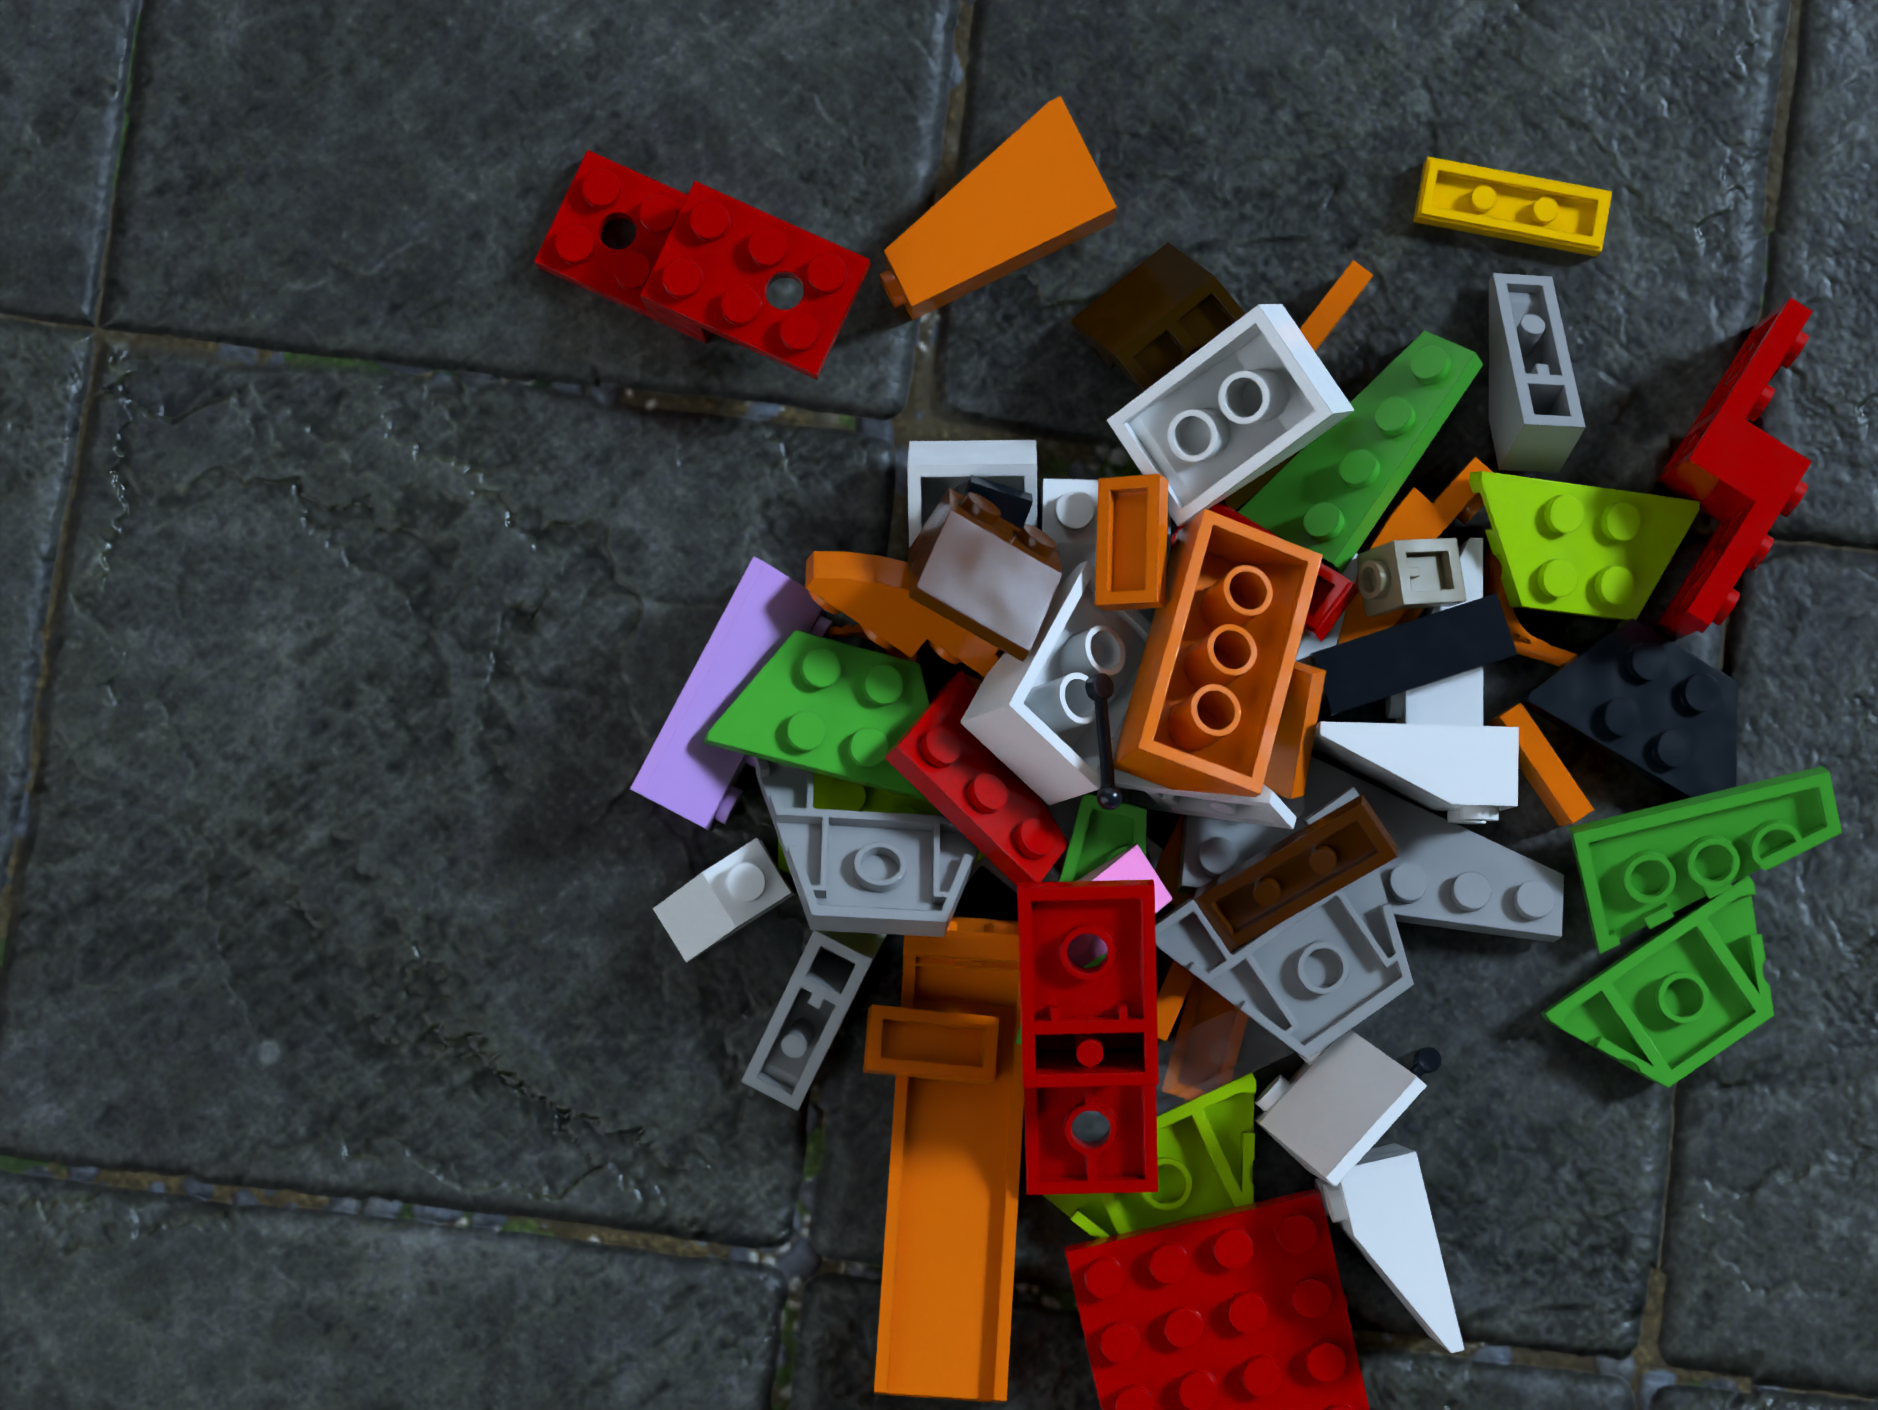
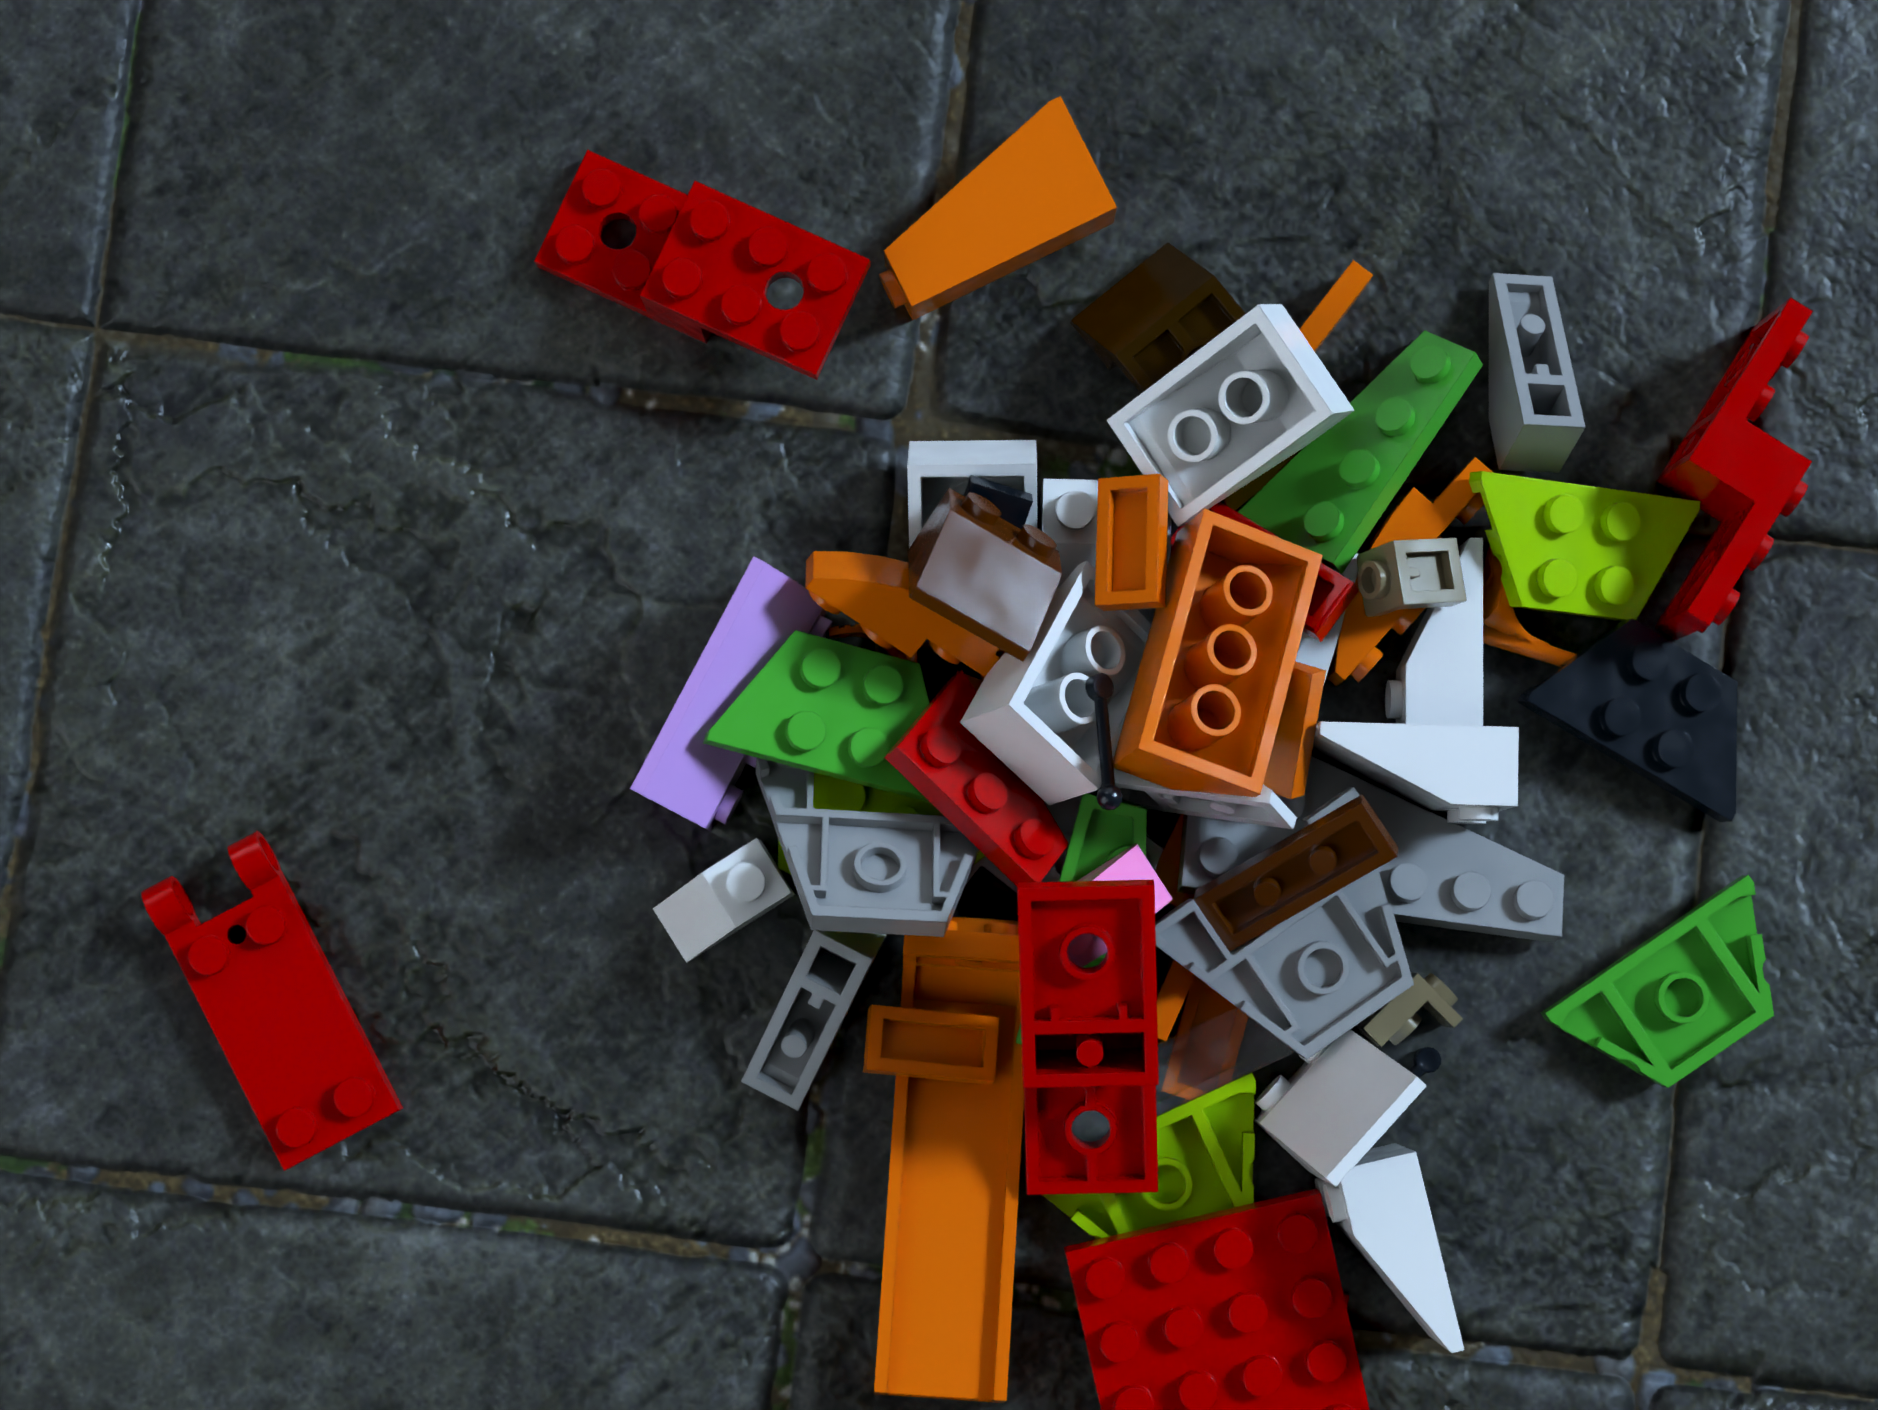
(277, 1009): none -> red hinge
(1399, 1016): none -> dark tan bracket
(1414, 654): black tile -> none
(1512, 206): yellow tile -> none
(1544, 768): orange tile -> none
(1672, 854): bright green wing -> none

